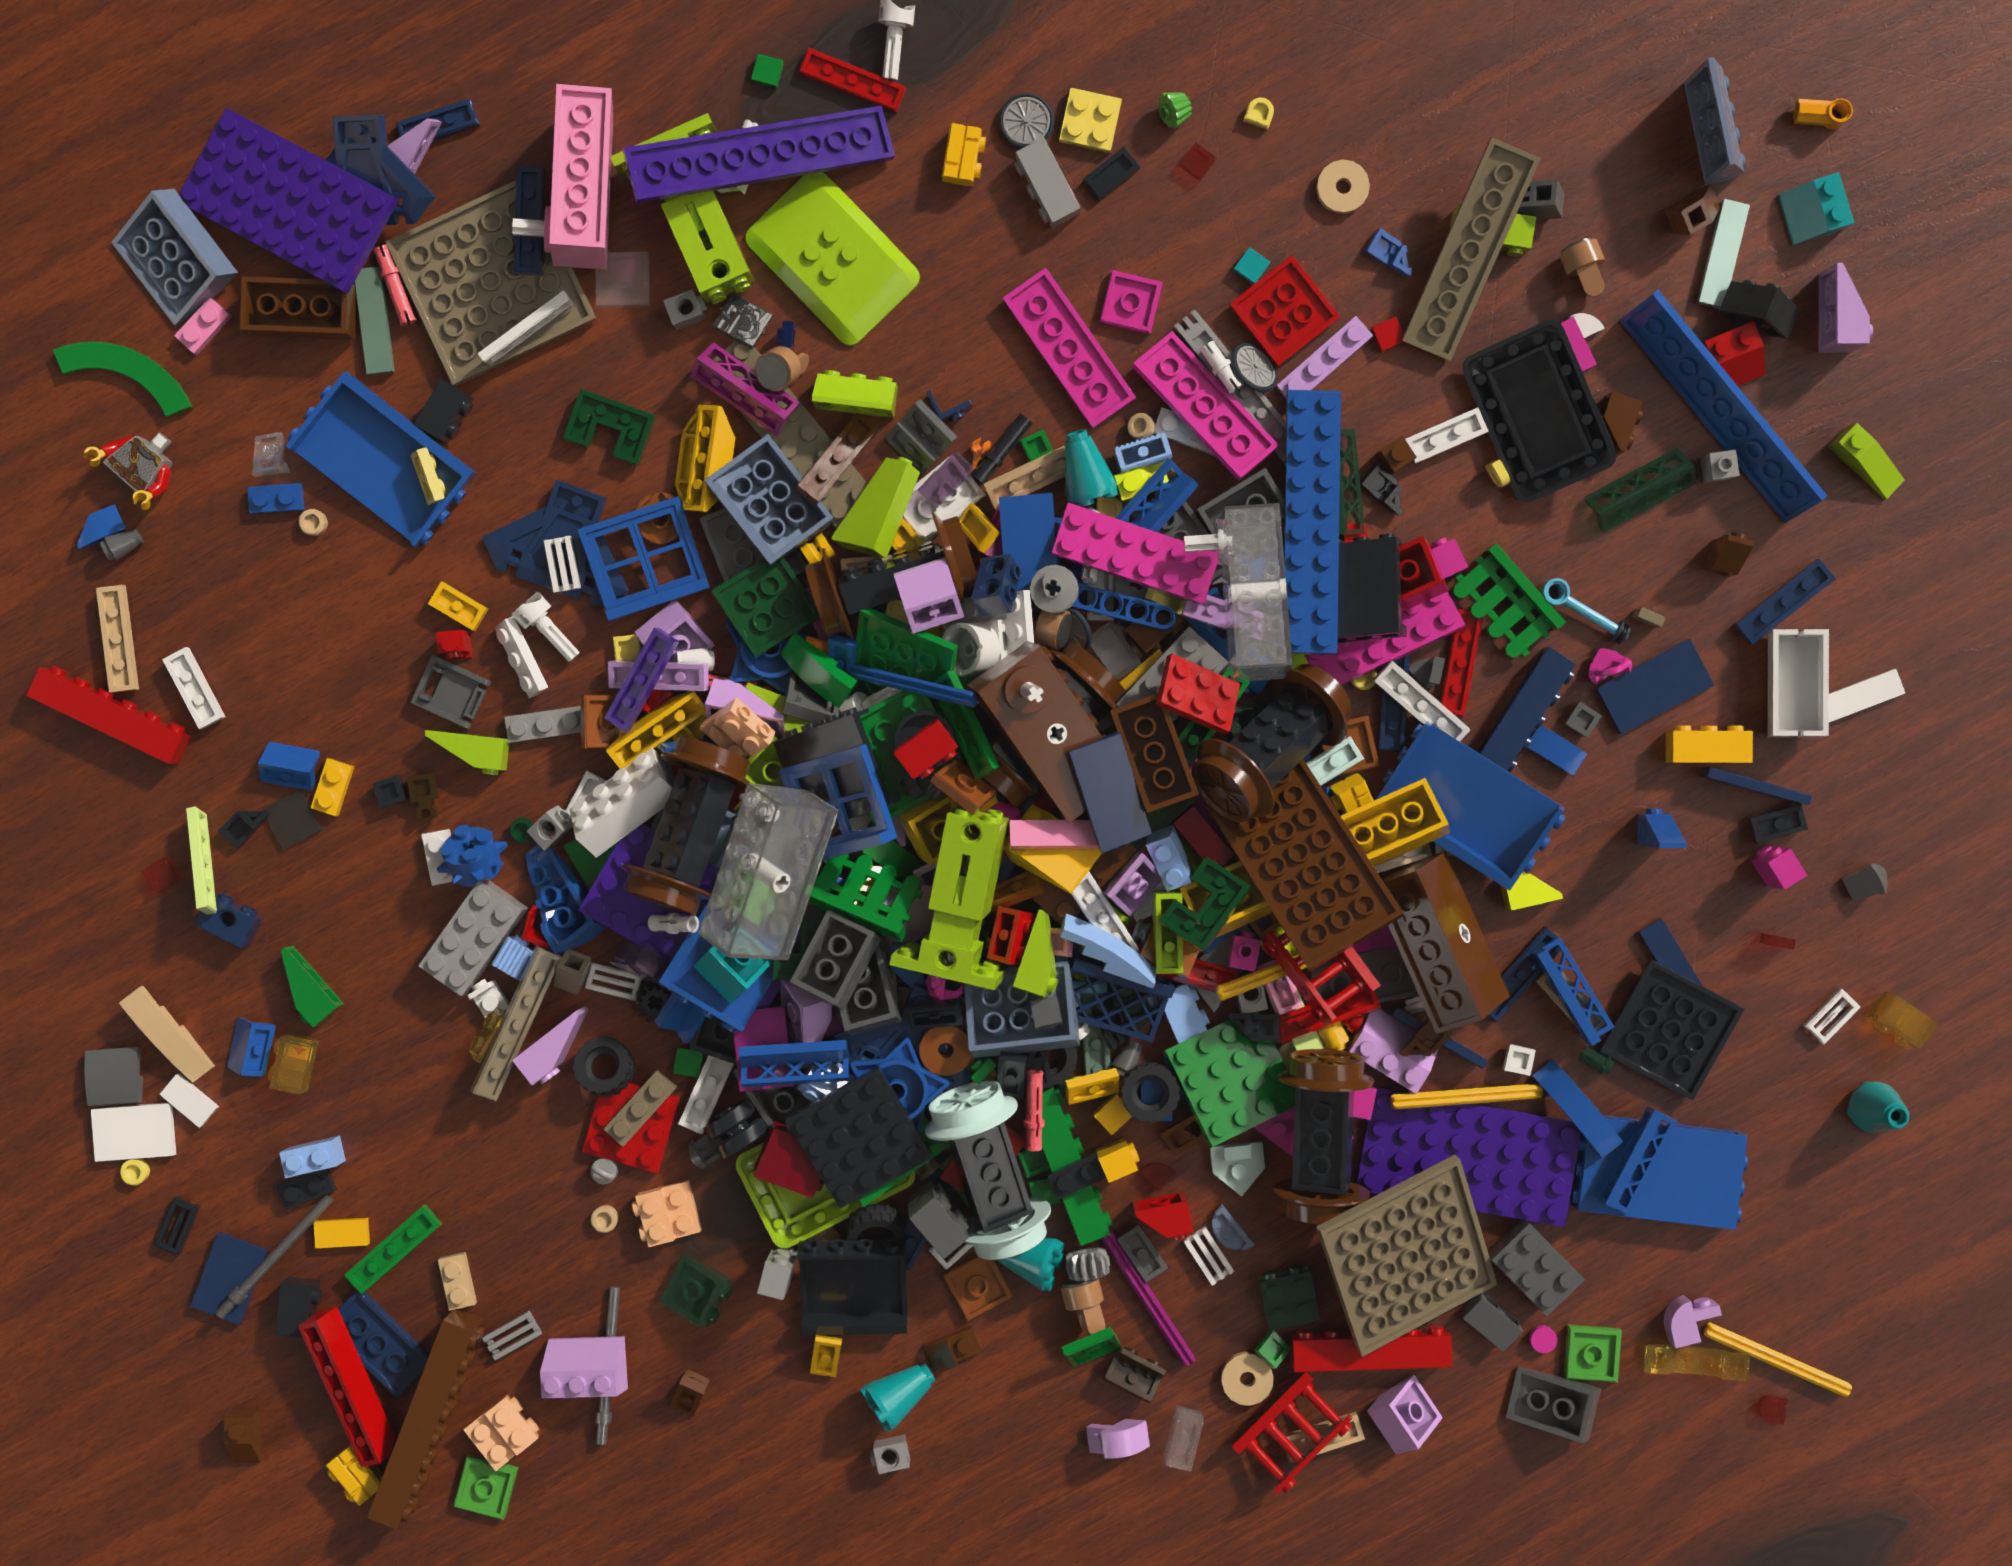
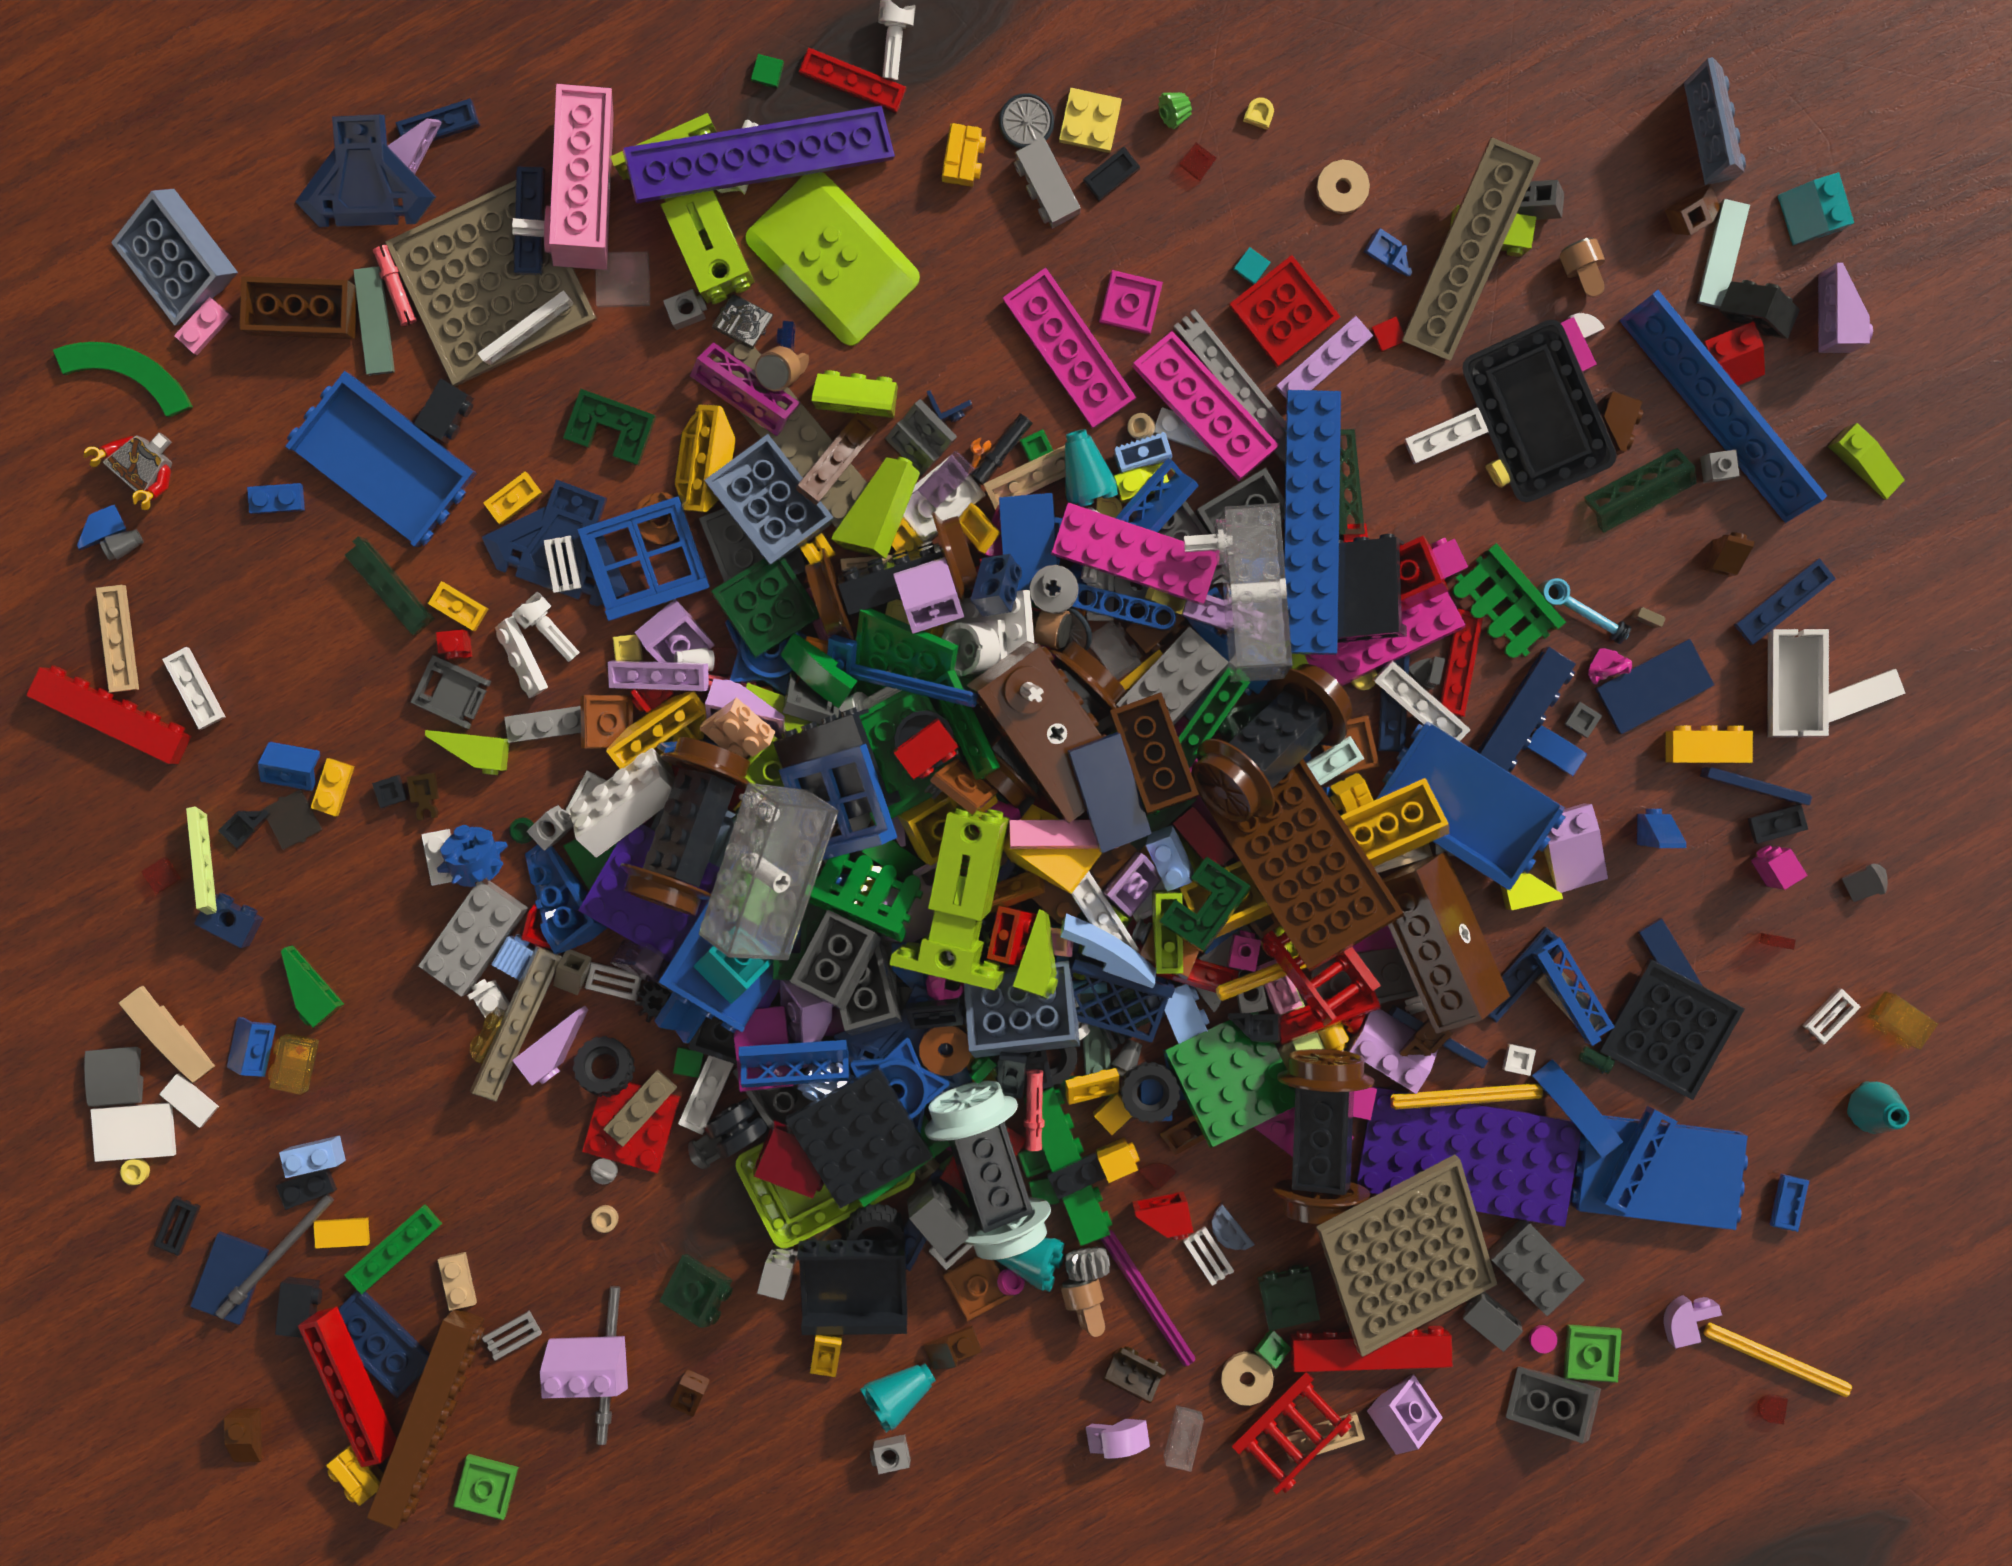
(269, 456): clear slope -> none
(287, 200): dark purple plate -> none
(313, 522): tan tile -> none
(389, 586): none -> clear green fence
(425, 469): light yellow plate -> none
(502, 1431): light nougat plate -> none
(513, 498): none -> yellow plate
(641, 679): dark purple plate -> none
(667, 1213): light nougat plate -> none
(684, 923): white pin -> none
(910, 786): black plate -> none
(1010, 1283): none -> dark pink tile
(1046, 1012): dark grey tile -> none
(1091, 1347): green tile -> none
(1142, 1252): dark grey plate -> none
(1198, 694): red plate -> none
(1221, 367): white pin -> none
(1238, 1164): light aqua plate -> none
(1254, 367): light grey wheel -> none
(1383, 488): black slope -> none
(1396, 455): reddish brown brick -> none
(1576, 850): none -> lavender slope
(1696, 1360): clear yellow slope -> none
(1789, 1202): none -> blue plate
(1820, 112): light orange piece -> none

